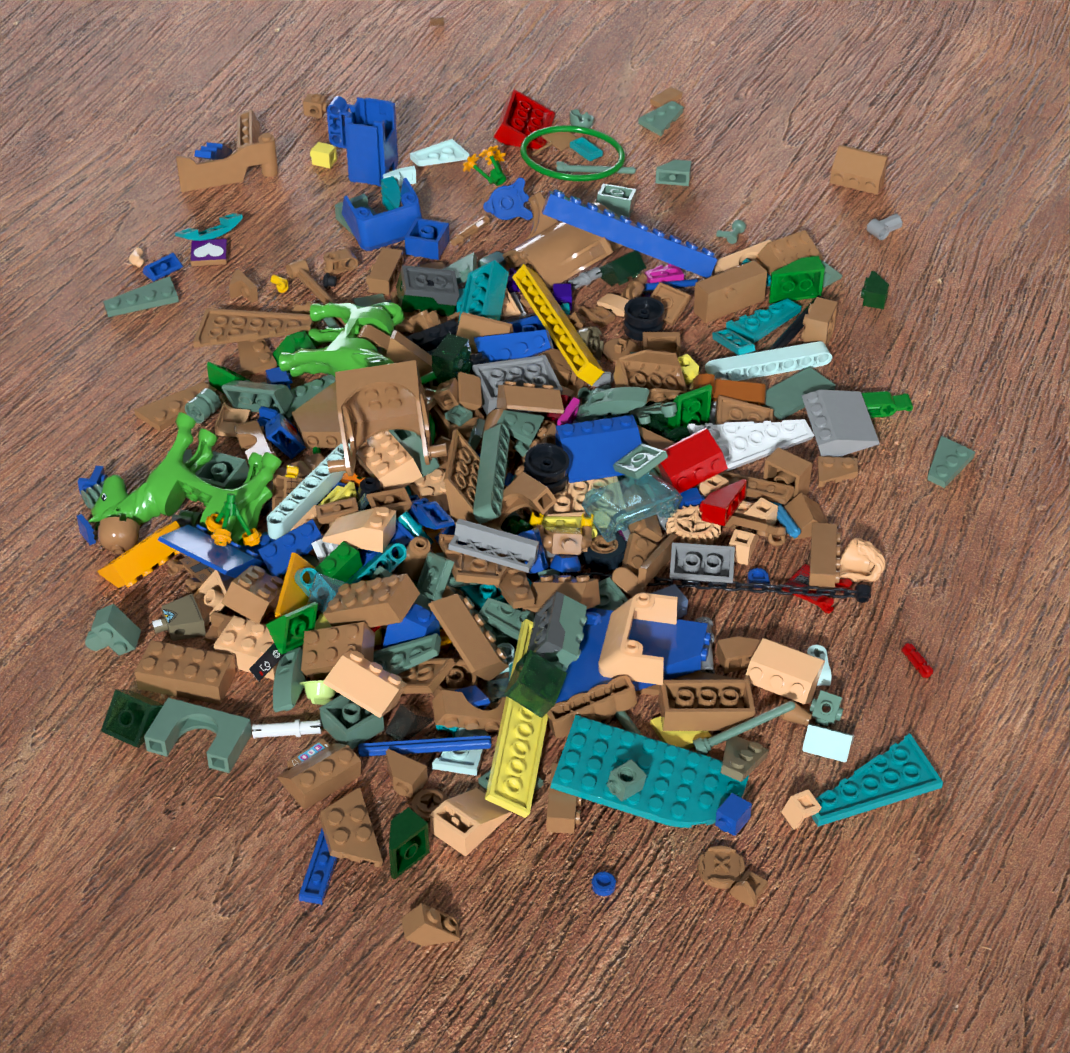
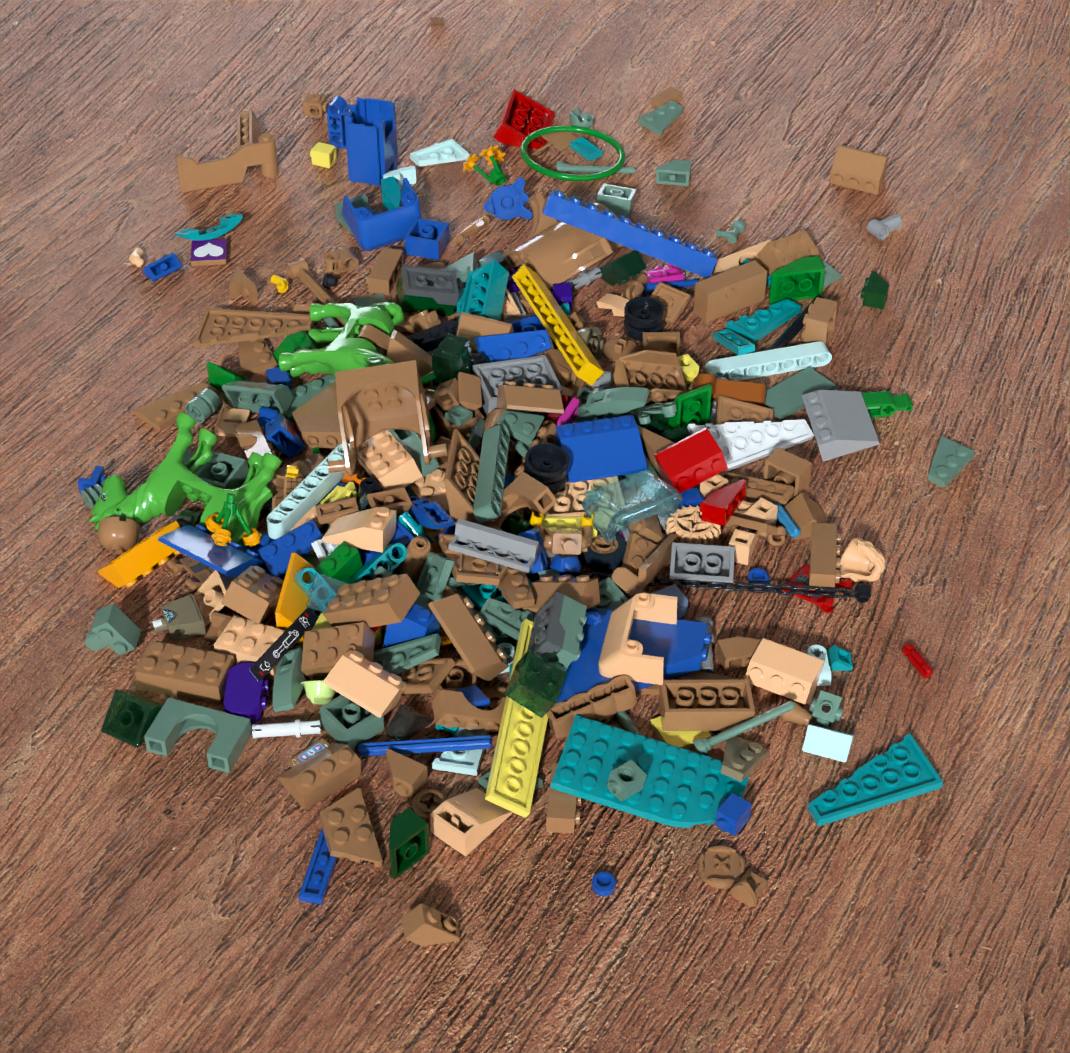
(86, 529): blue piece -> none
(148, 296): sand green wing -> none
(213, 151): blue slope -> none
(245, 693): none -> dark purple brick
(290, 628): green slope -> none
(497, 689): clear light blue tile -> none
(598, 315): medium nougat tile -> none
(640, 461): sand green tile -> none
(800, 807): light nougat panel -> none
(836, 469): medium nougat wing -> none
(839, 659): none -> teal slope

